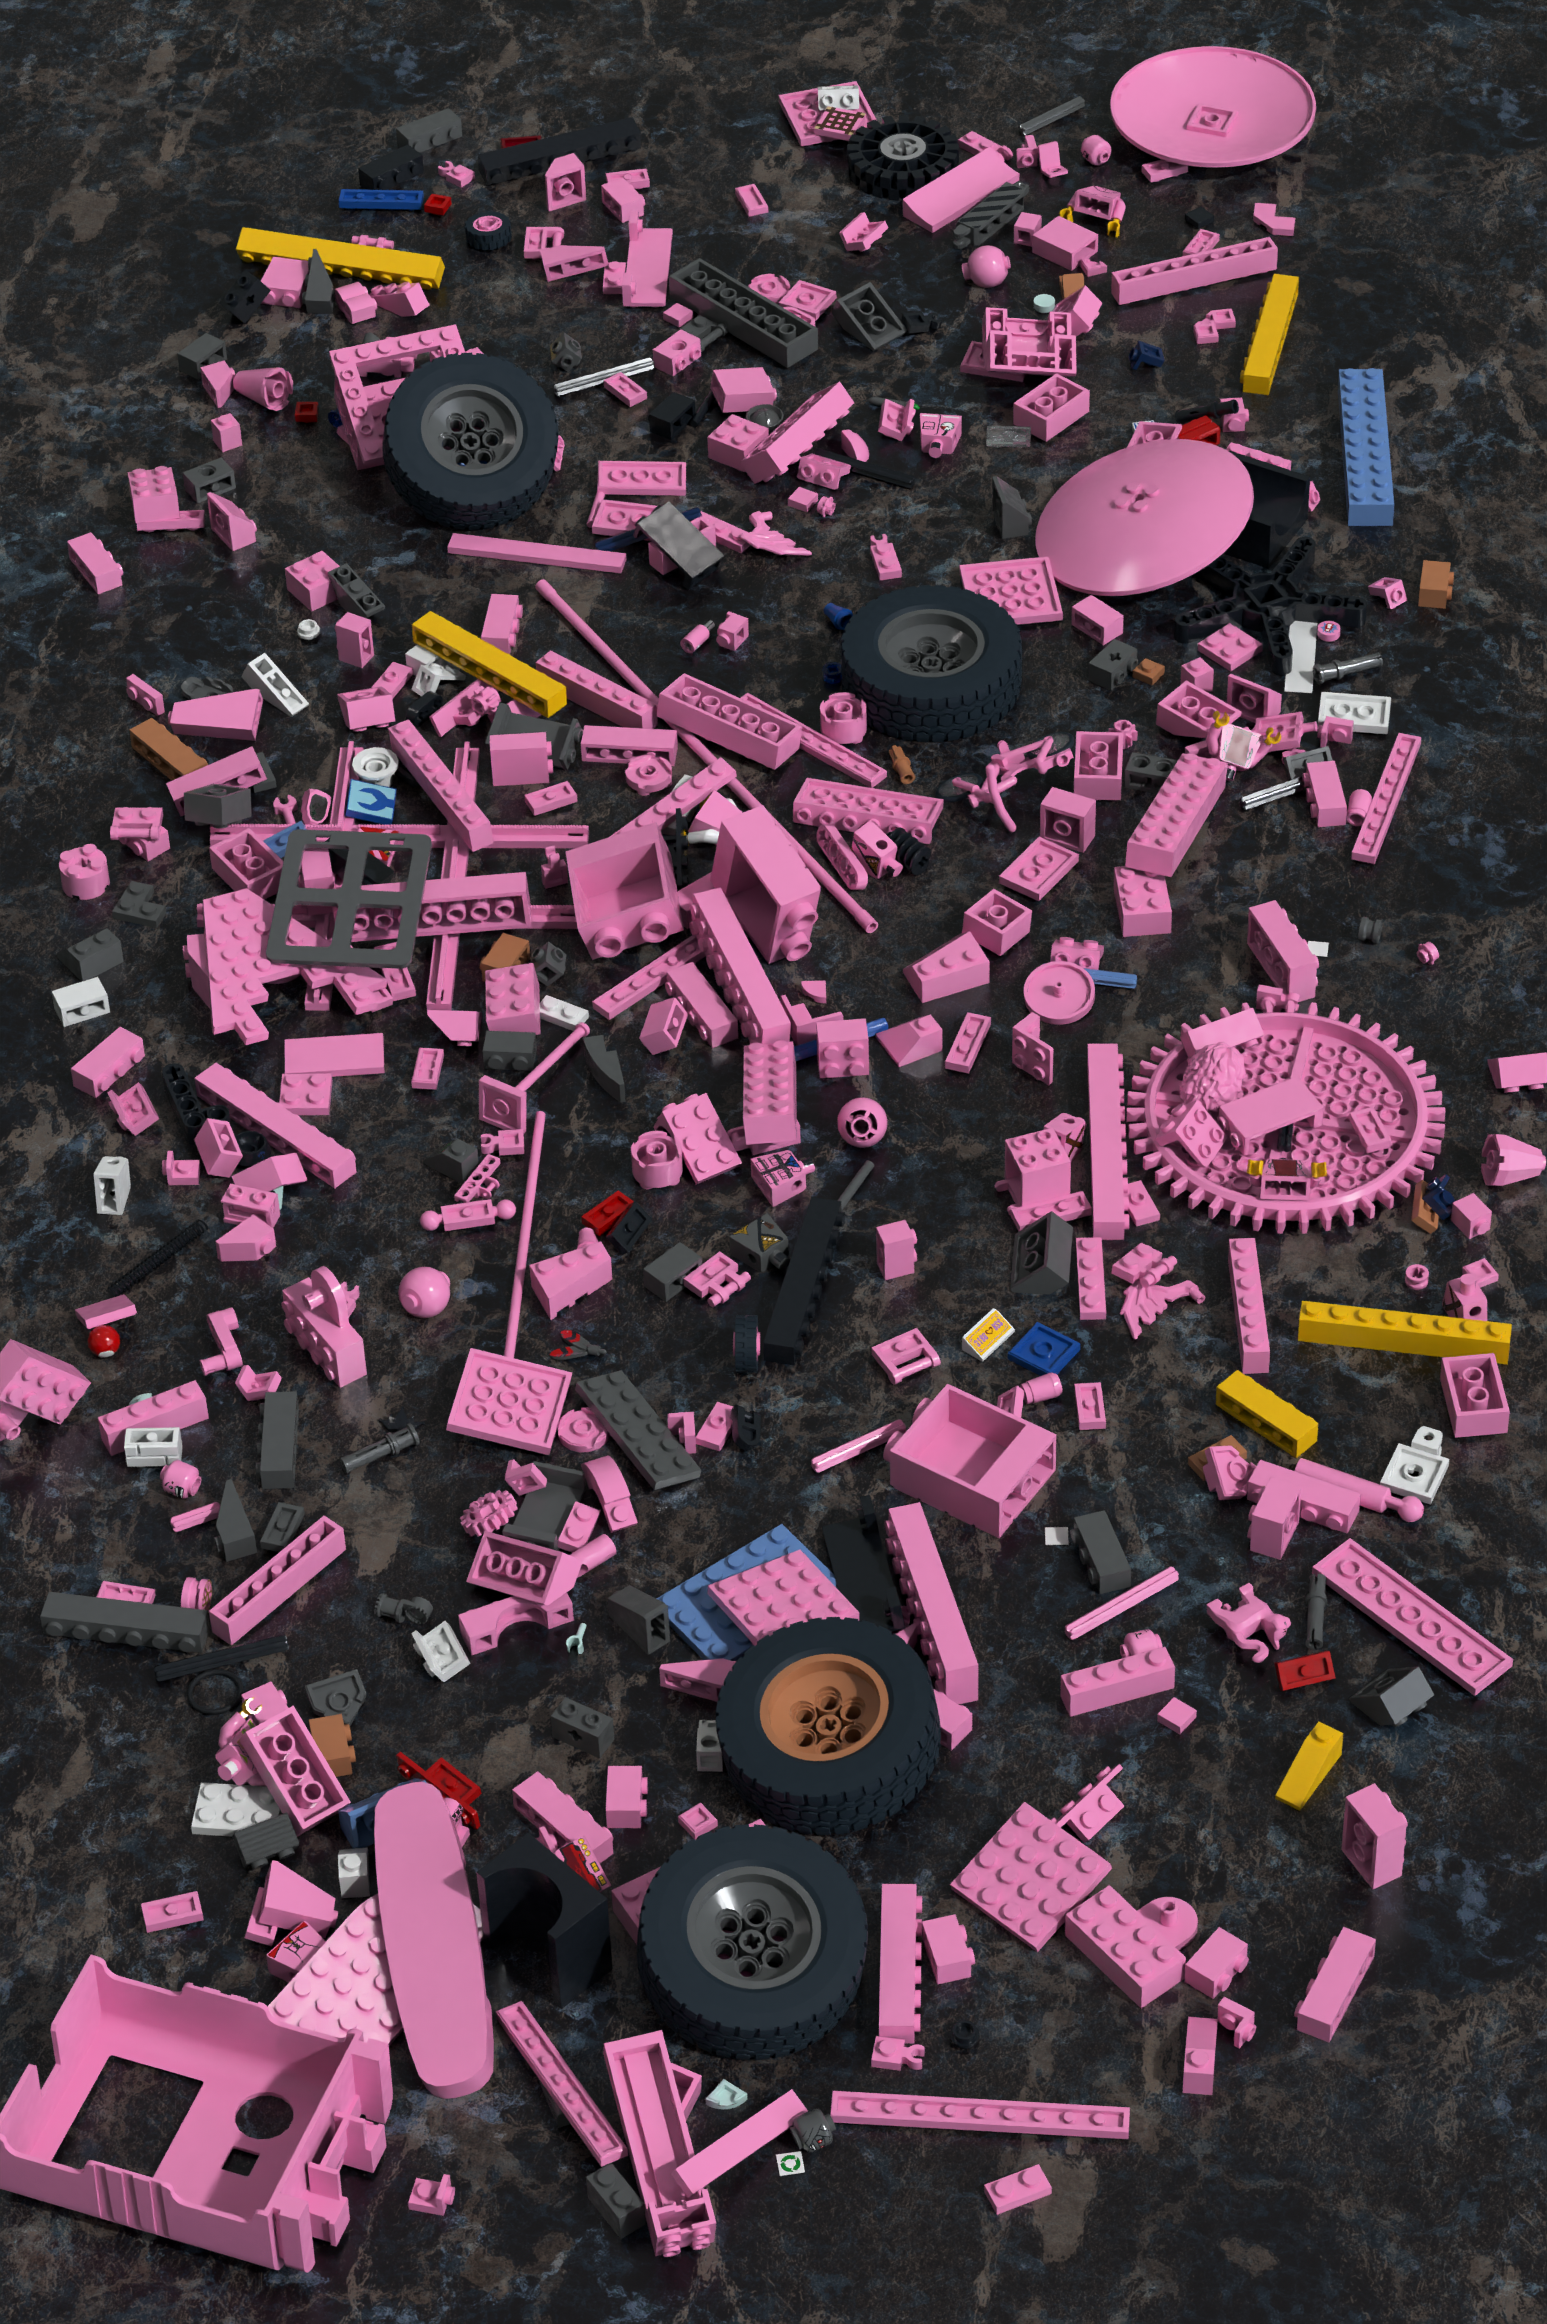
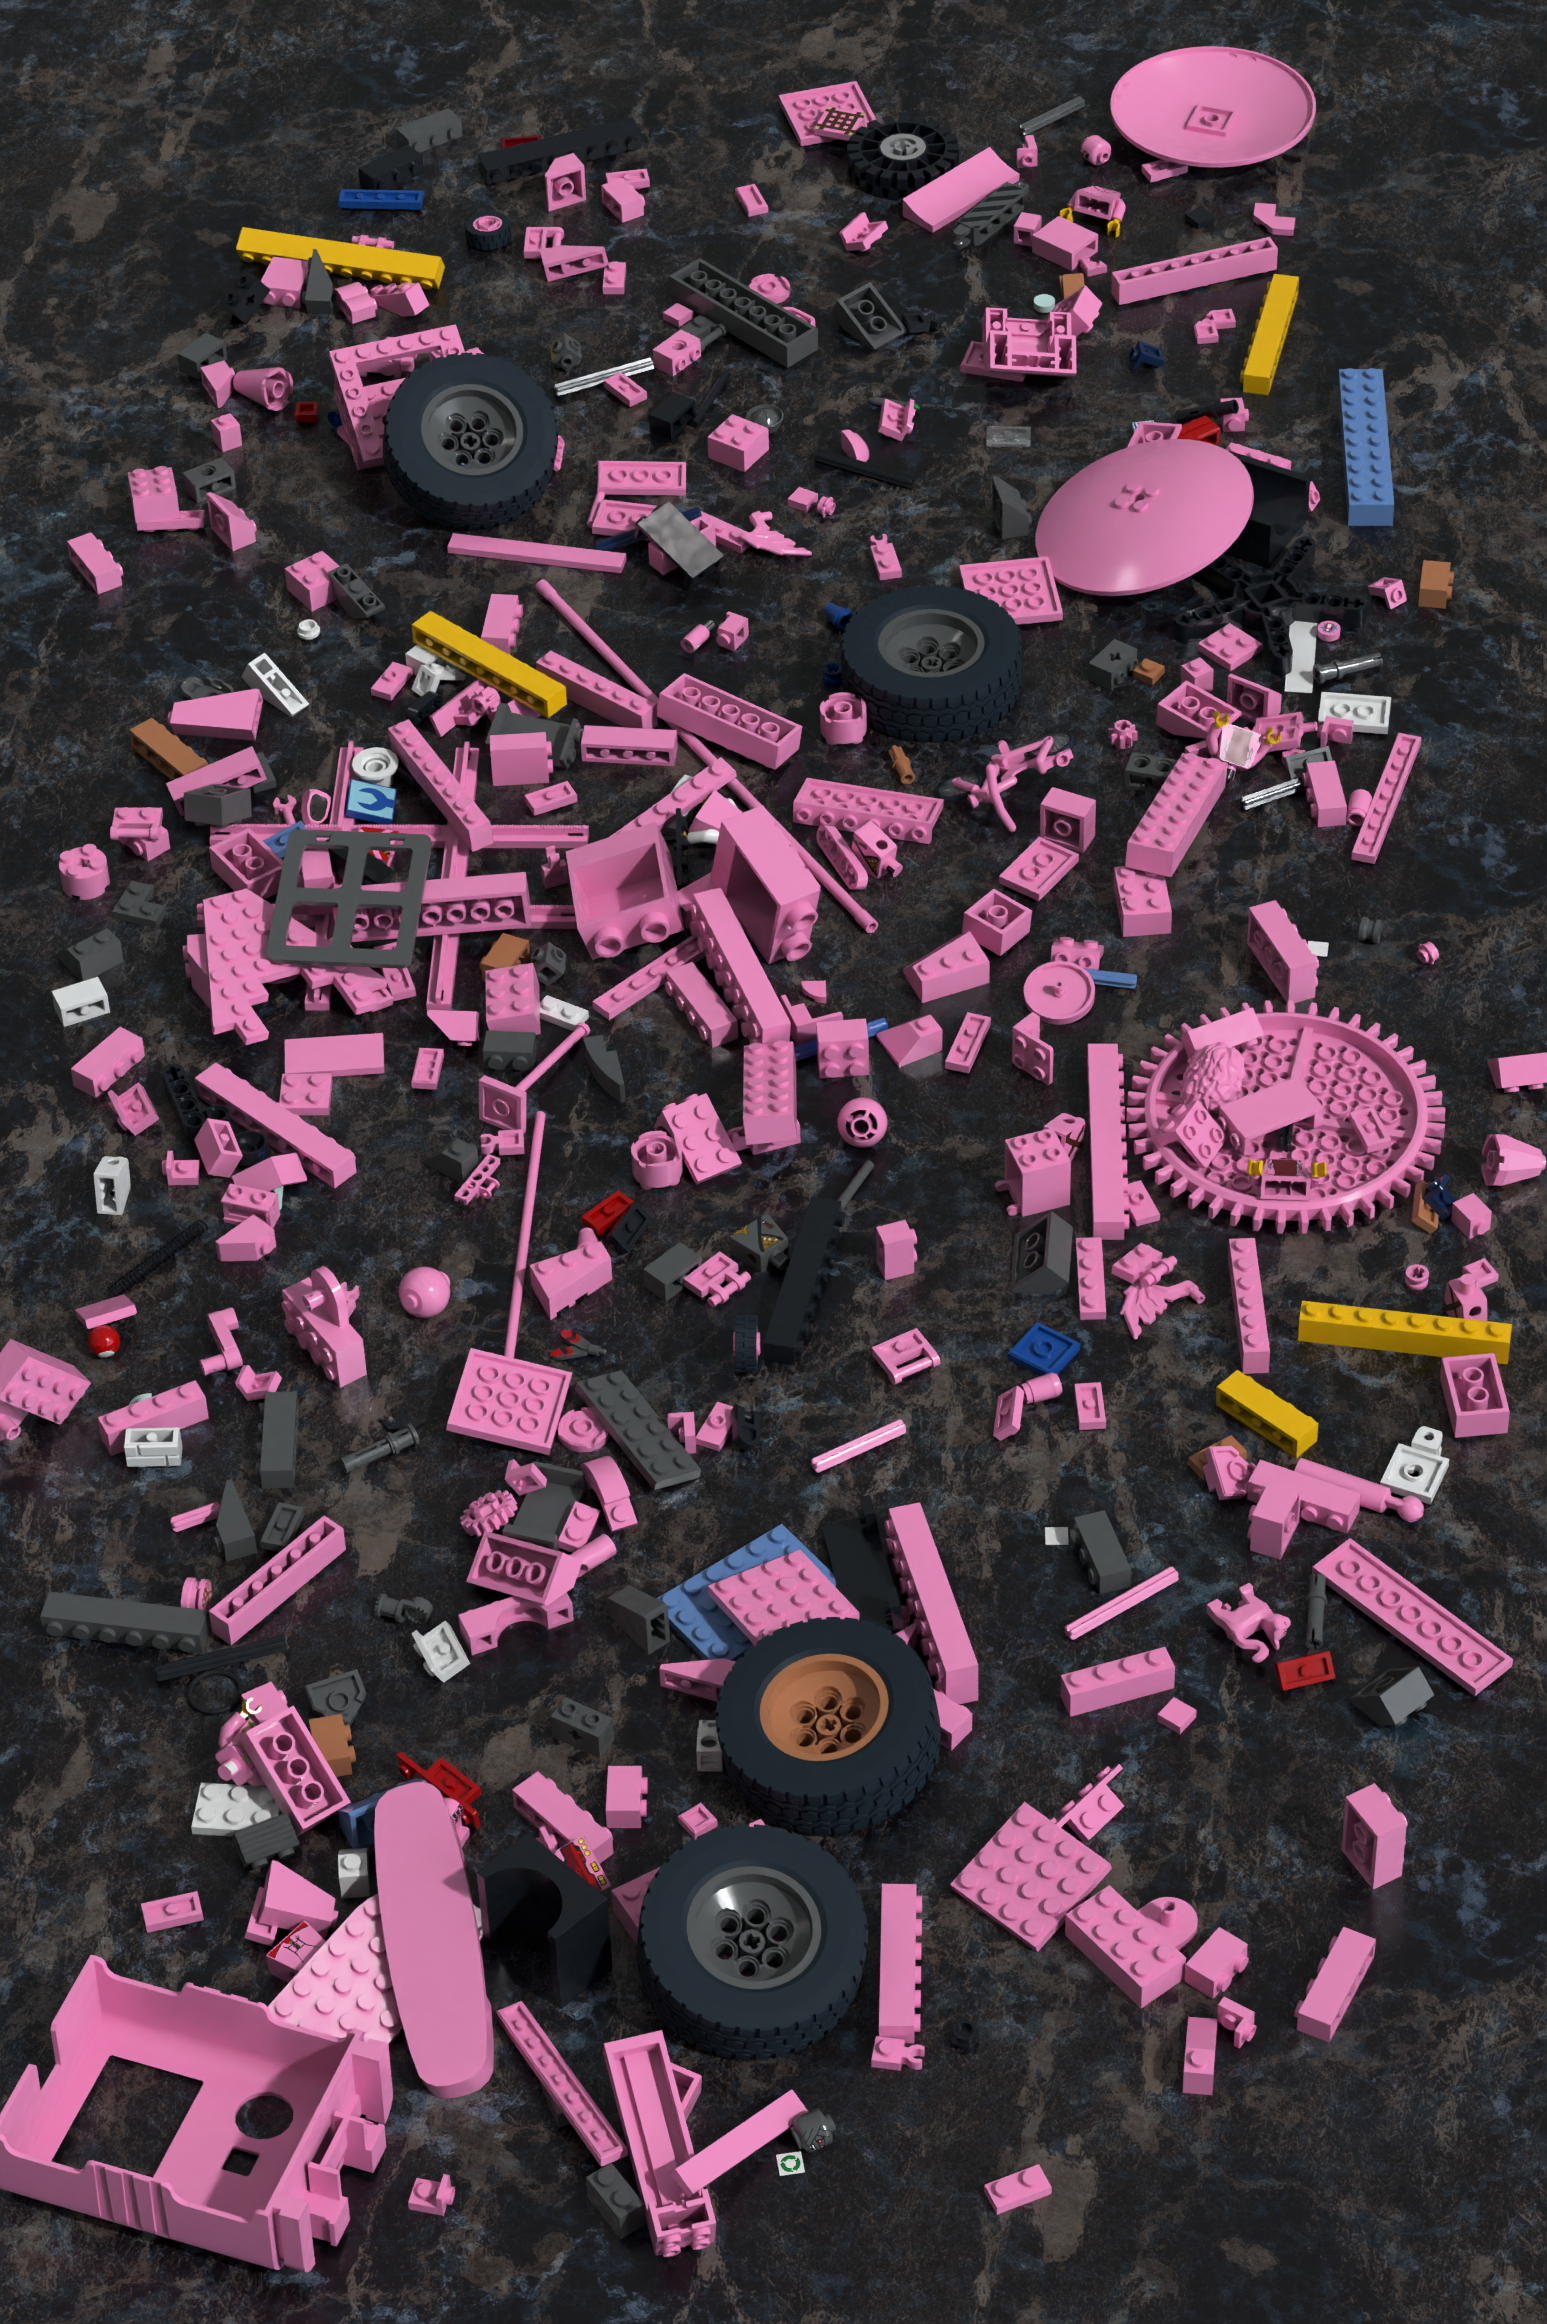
(126, 1592): bright pink plate -> none
(145, 695): bright pink plate -> none
(180, 1479): bright pink head -> none
(354, 639): bright pink brick -> none
(367, 708): bright pink slope -> none
(437, 204): red plate -> none
(456, 175): bright pink plate -> none
(467, 1215): bright pink plate -> none
(577, 1639): light aqua hand -> none
(647, 264): bright pink bracket -> none
(659, 777): bright pink plate -> none
(663, 1026): bright pink brick -> none
(726, 2096): light aqua tile -> none
(742, 389): bright pink brick -> none
(780, 1175): bright pink torso -> none
(797, 433): bright pink brick -> none
(809, 298): bright pink plate -> none
(822, 470): bright pink bracket -> none
(830, 751): bright pink tile -> none
(839, 97): white bracket -> none
(910, 851): black piece -> none
(939, 433): bright pink torso -> none
(947, 1949): bright pink brick -> none
(971, 1459): bright pink brick -> none
(976, 143): bright pink hinge -> none
(980, 2114): bright pink plate -> none
(986, 266): bright pink brick -> none
(987, 1335): slope -> none
(1050, 160): bright pink bracket -> none
(1051, 407): bright pink brick -> none
(1066, 1207): bright pink plate -> none
(1097, 619): bright pink brick -> none
(1098, 765): bright pink brick -> none
(1140, 1642): bright pink head -> none
(1202, 241): bright pink plate -> none
(1276, 997): bright pink plate -> none
(1311, 1765): yellow slope -> none

